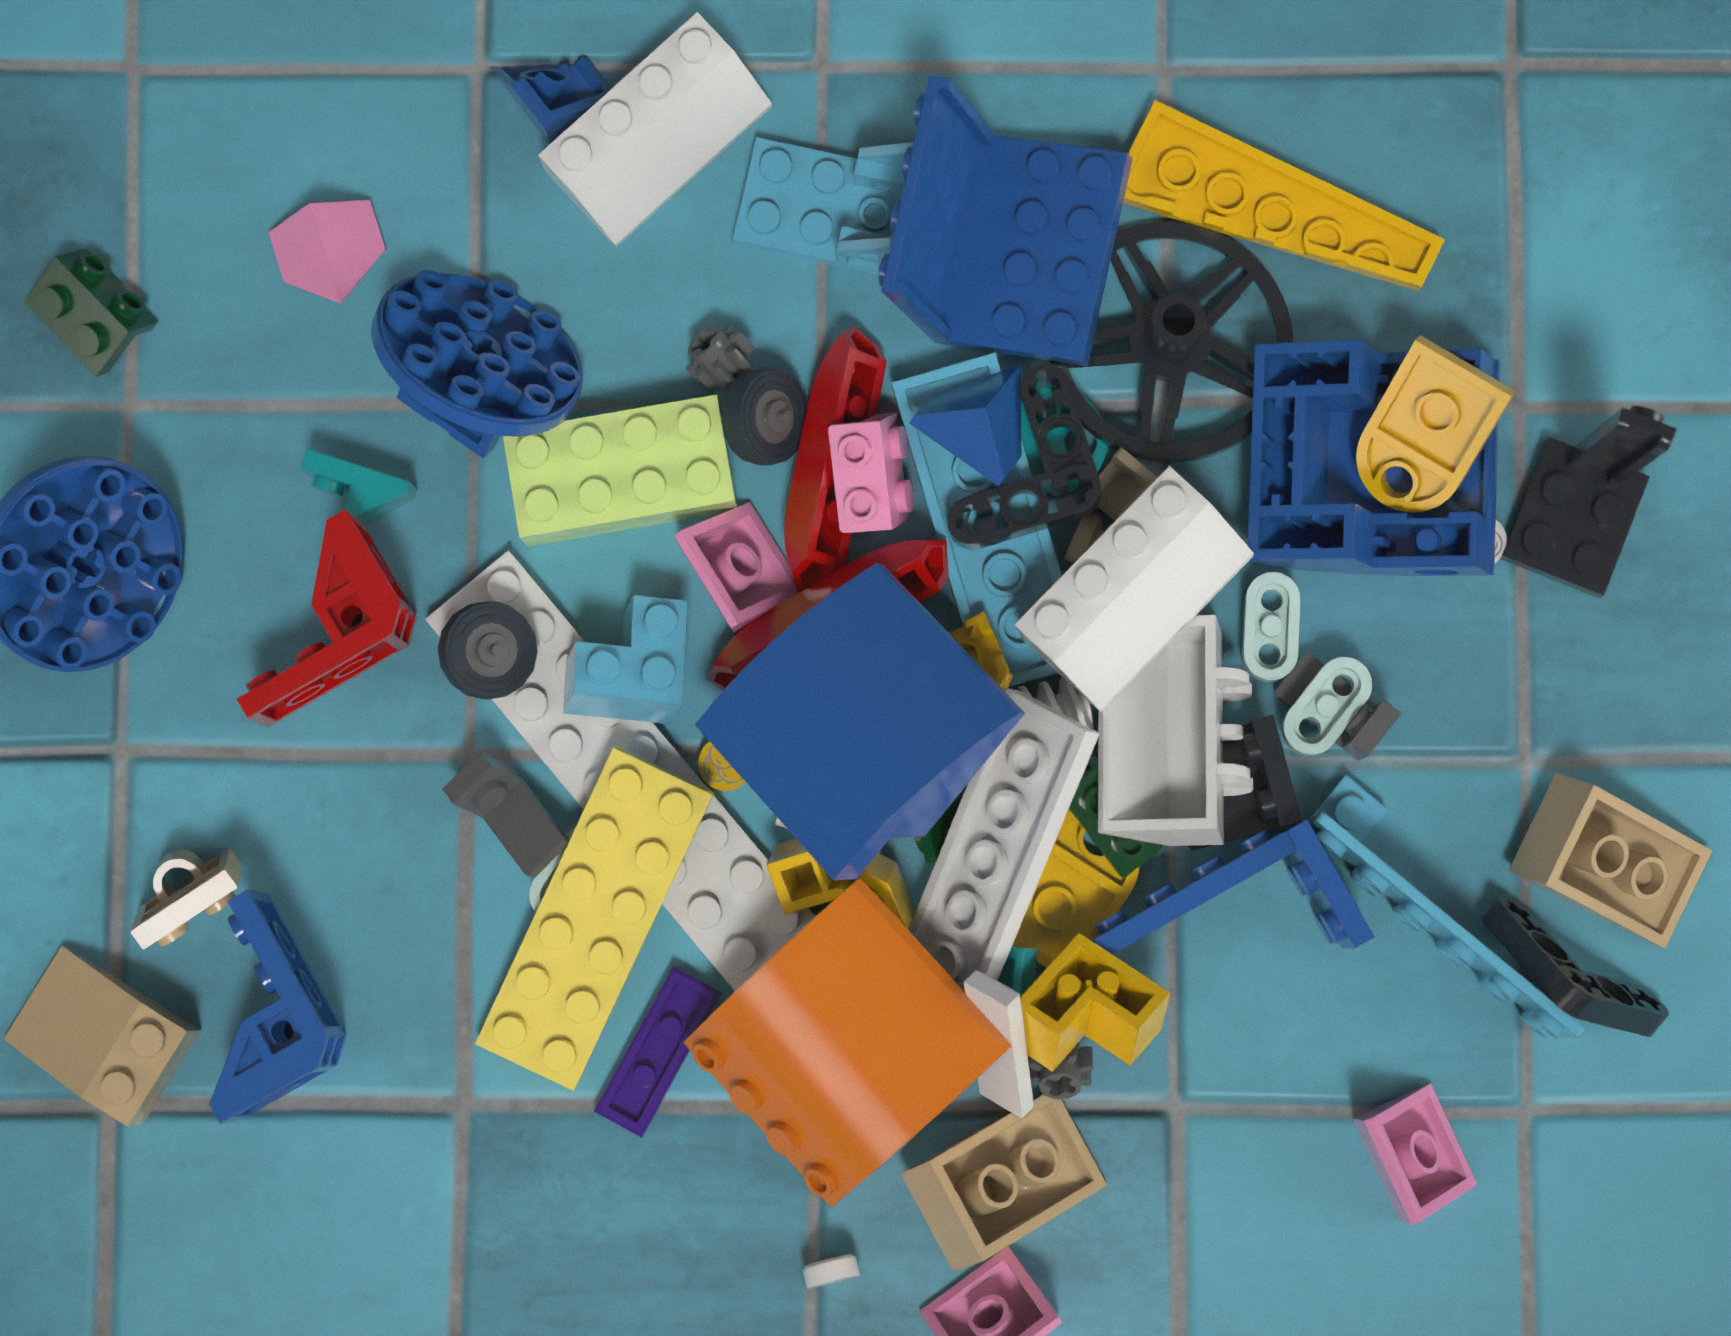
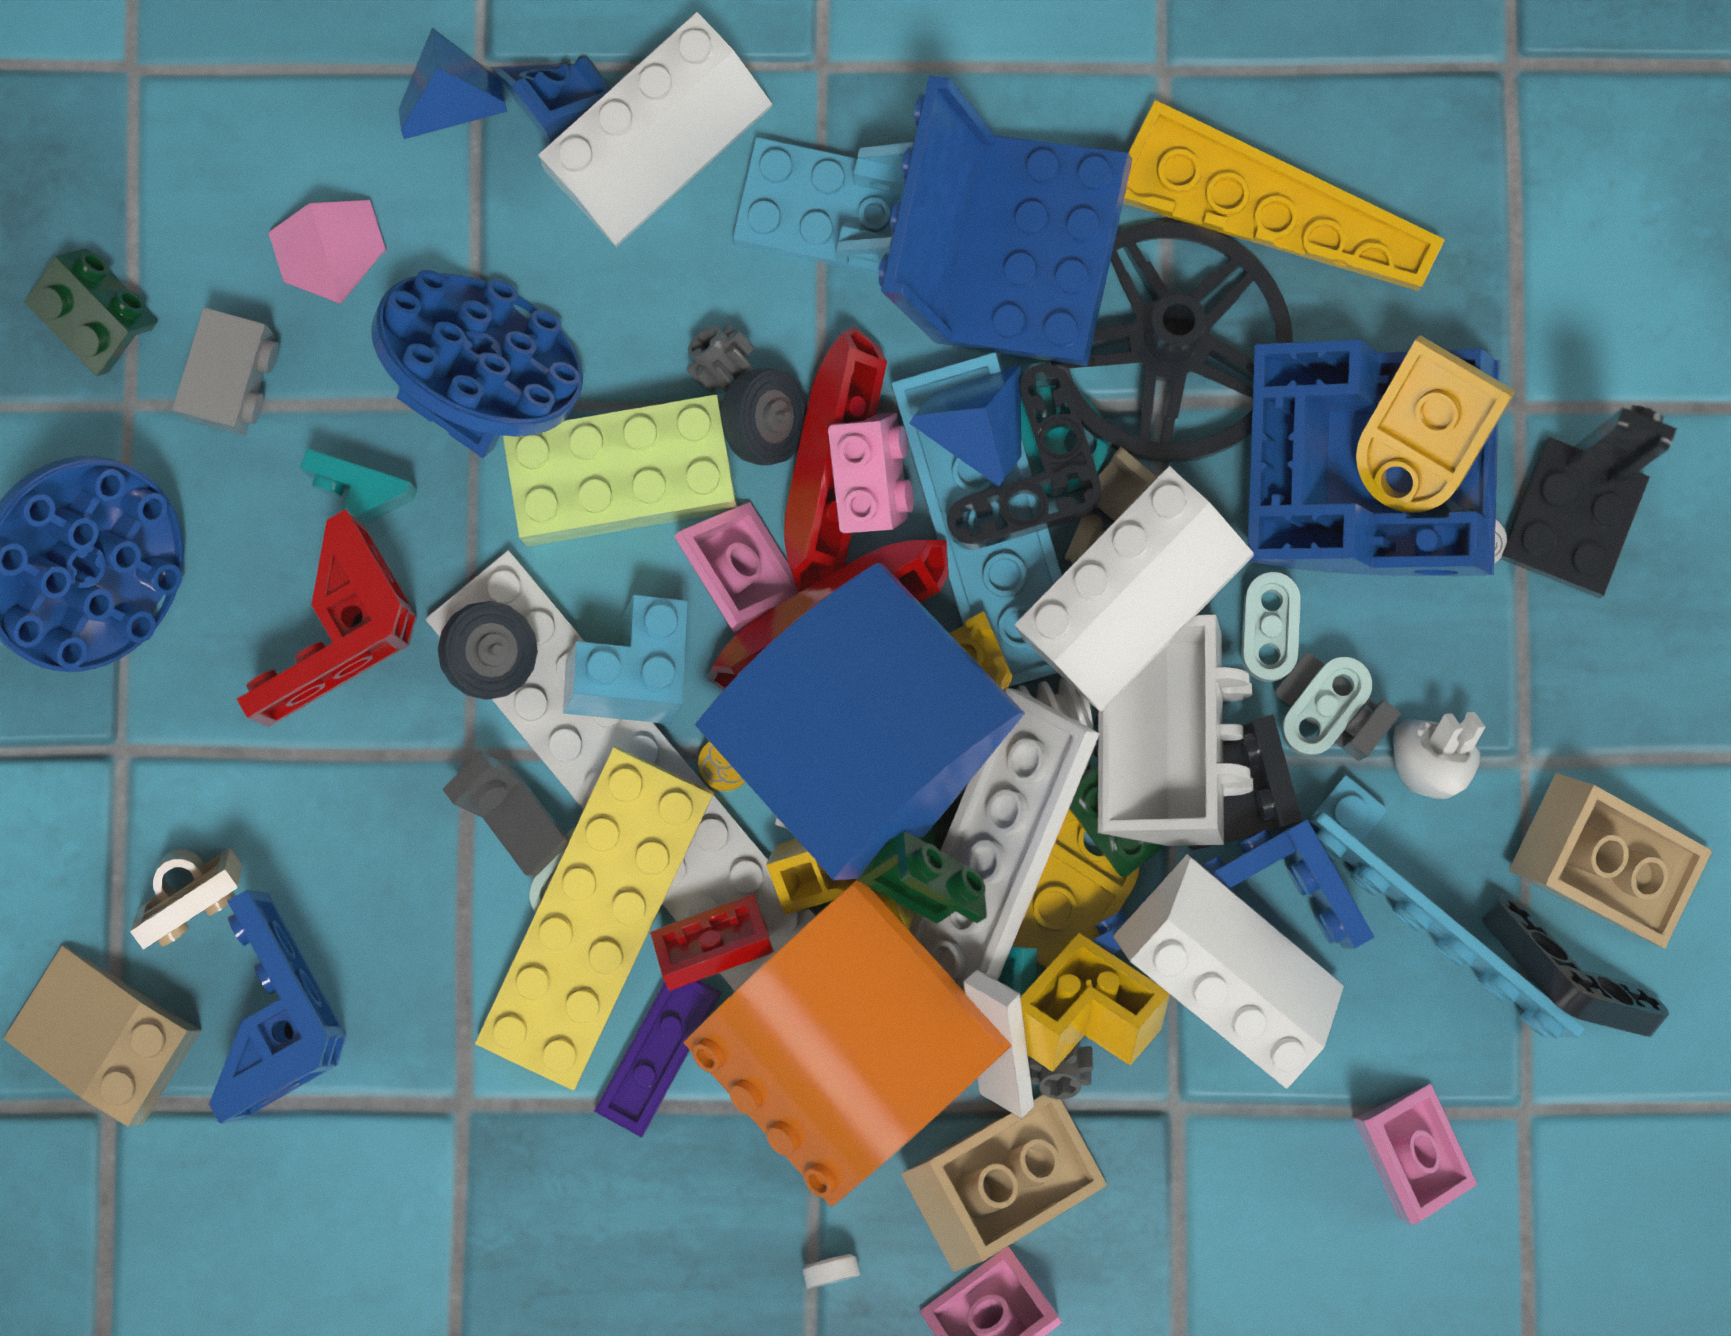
(226, 372): none -> light grey brick
(447, 90): none -> blue slope
(711, 942): none -> red bracket
(926, 880): none -> dark green bracket
(1233, 970): none -> white slope
(1437, 757): none -> white piece

